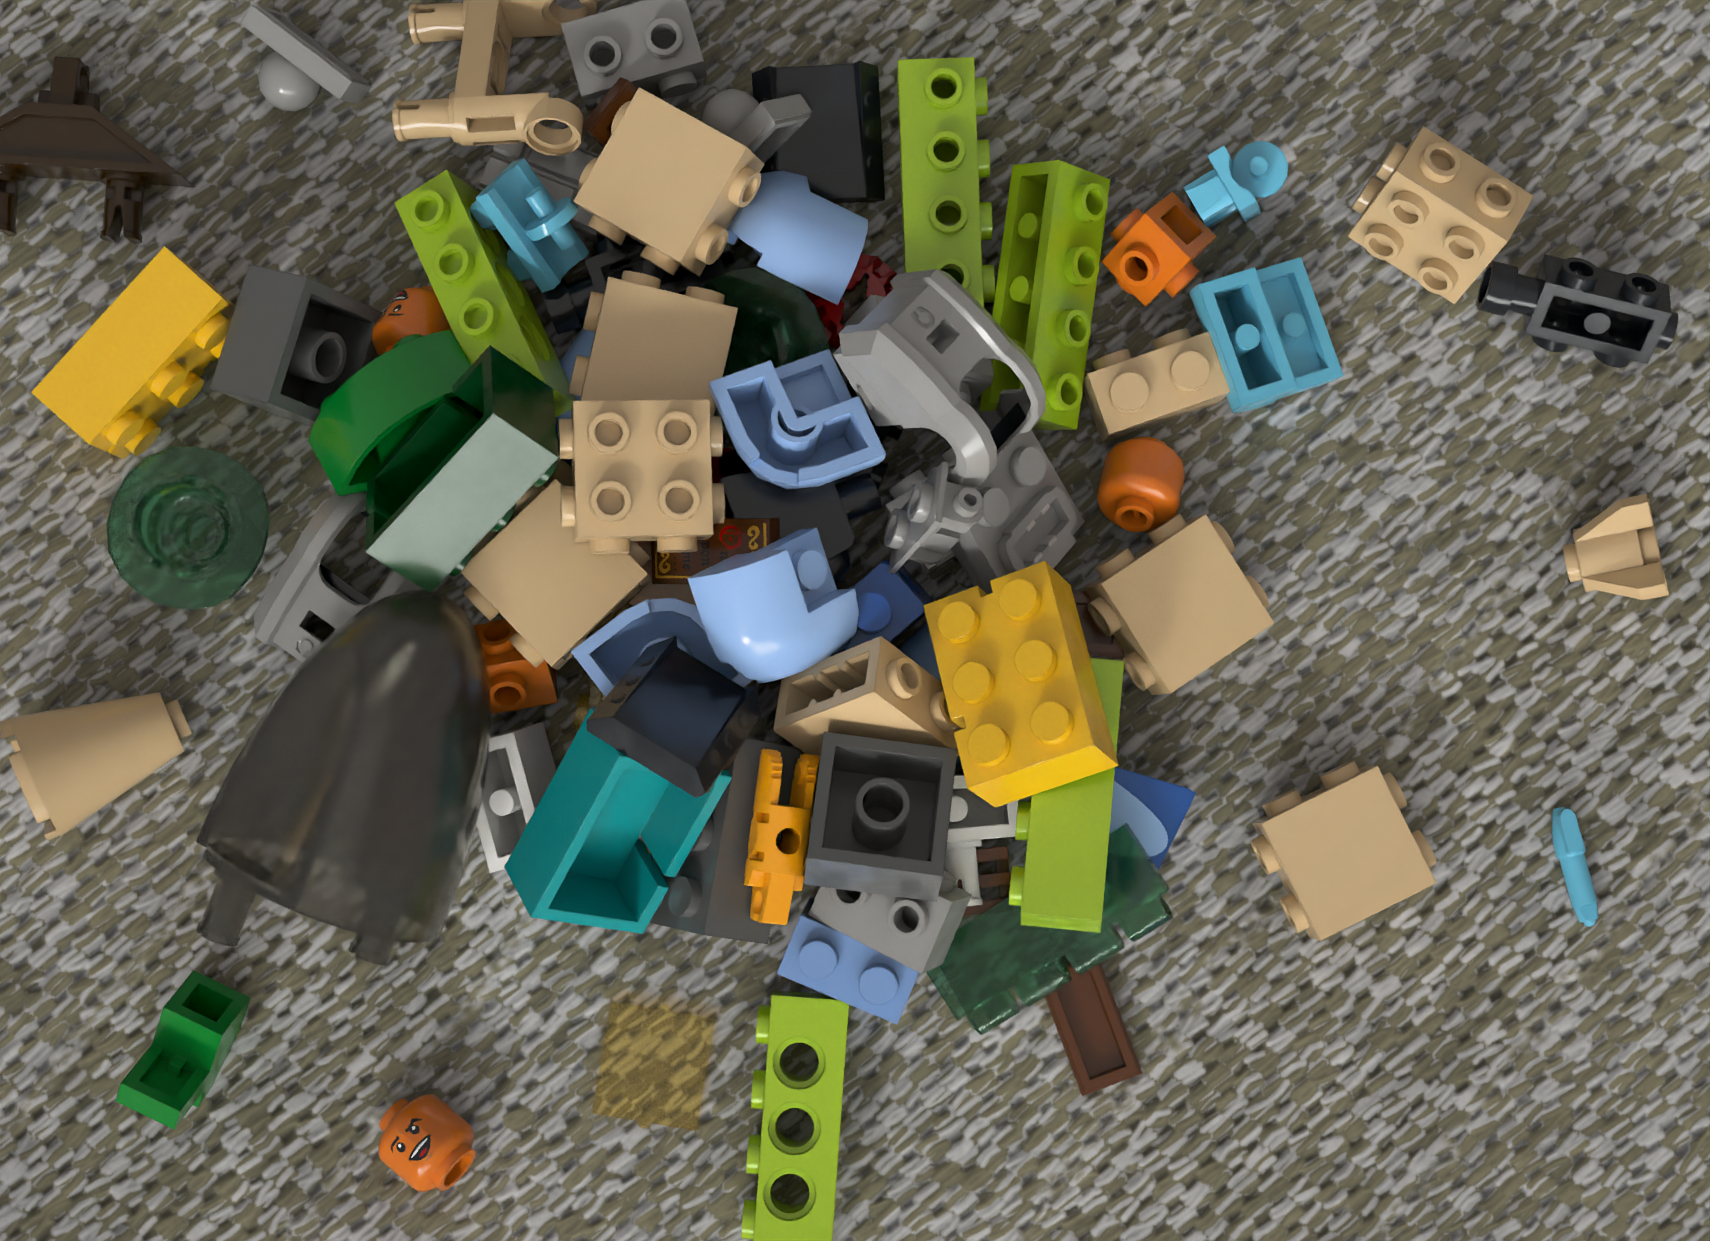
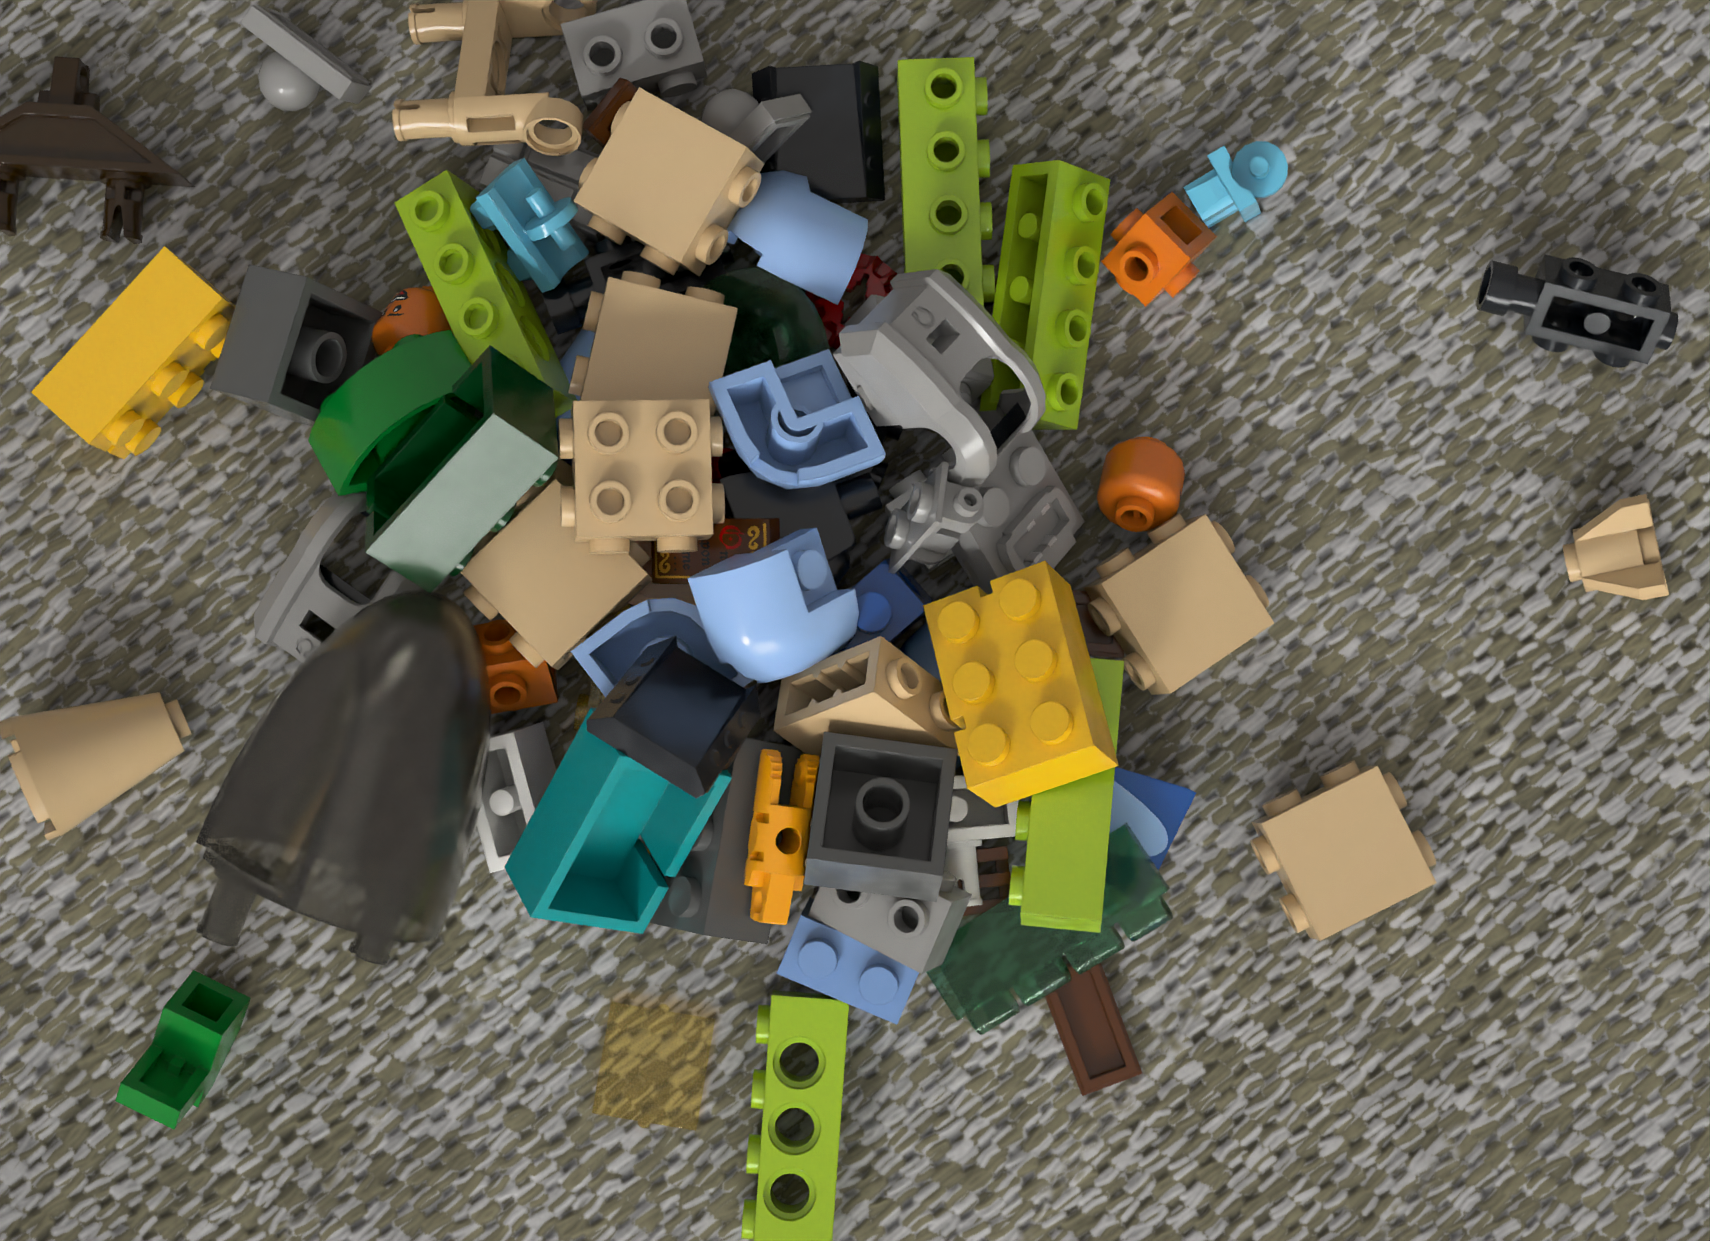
(188, 527): clear green hat -> none
(426, 1143): orange head -> none
(1155, 386): tan brick -> none
(1266, 333): medium azure brick -> none
(1437, 214): tan brick -> none
(1571, 854): medium azure piece -> none

